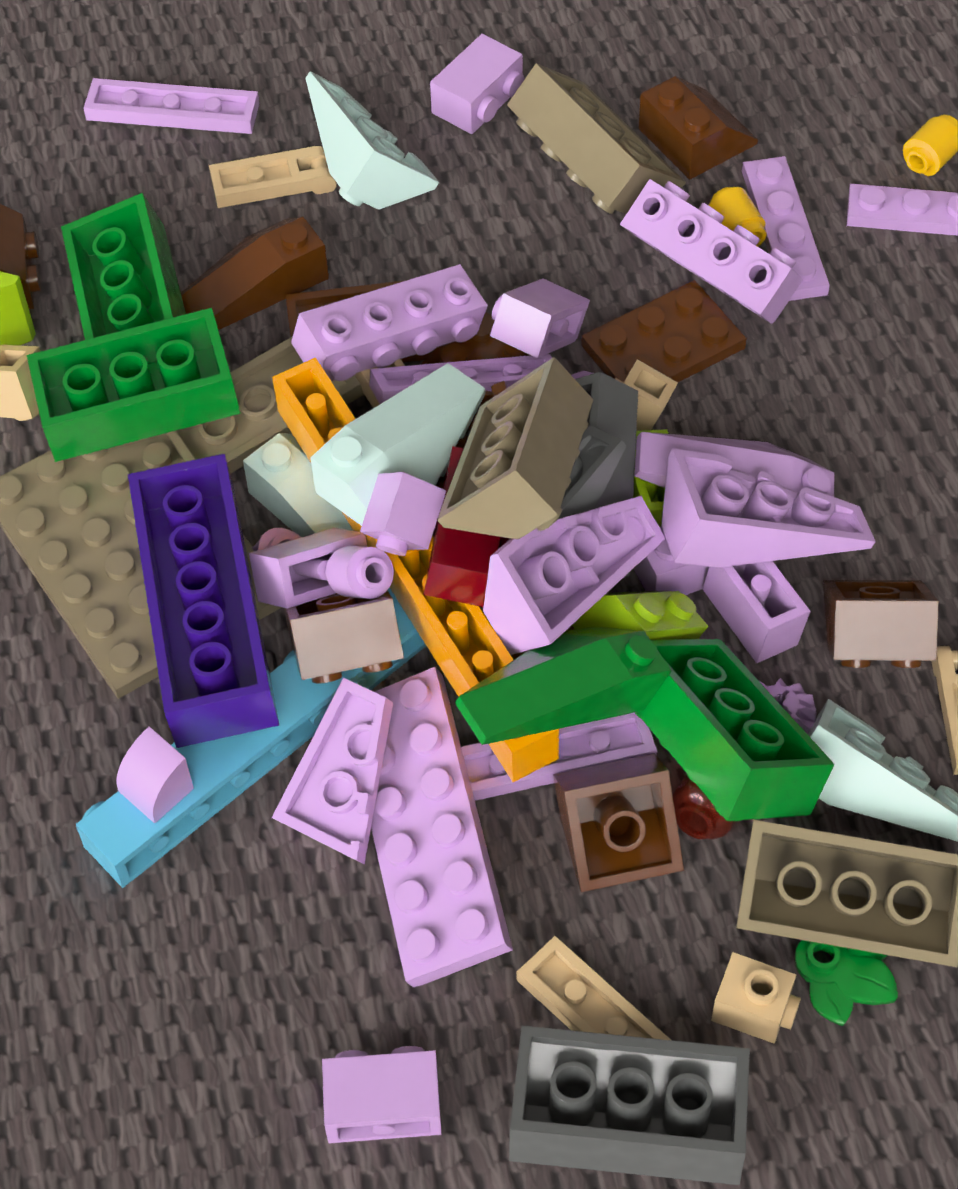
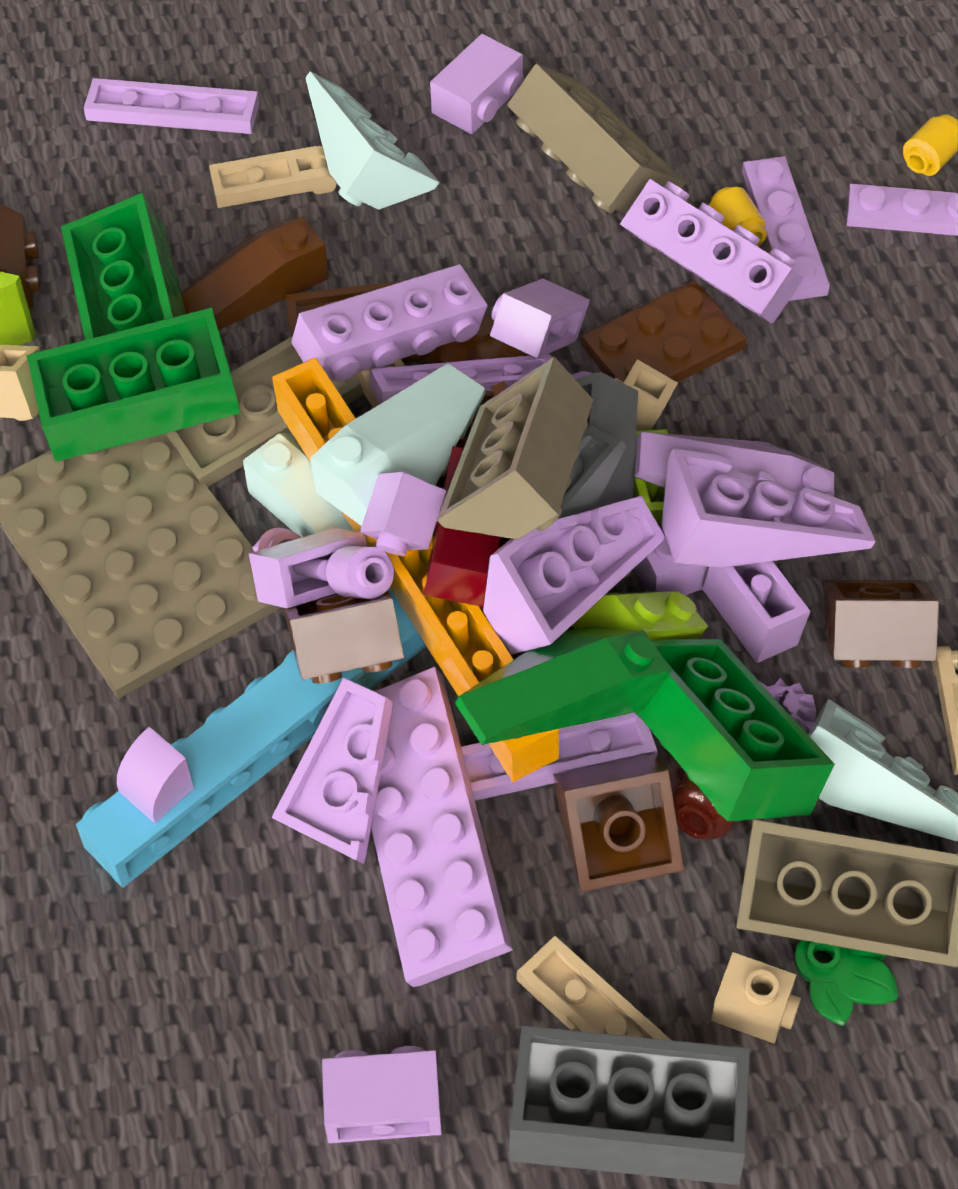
(201, 602): dark purple brick -> none
(691, 126): reddish brown slope -> none

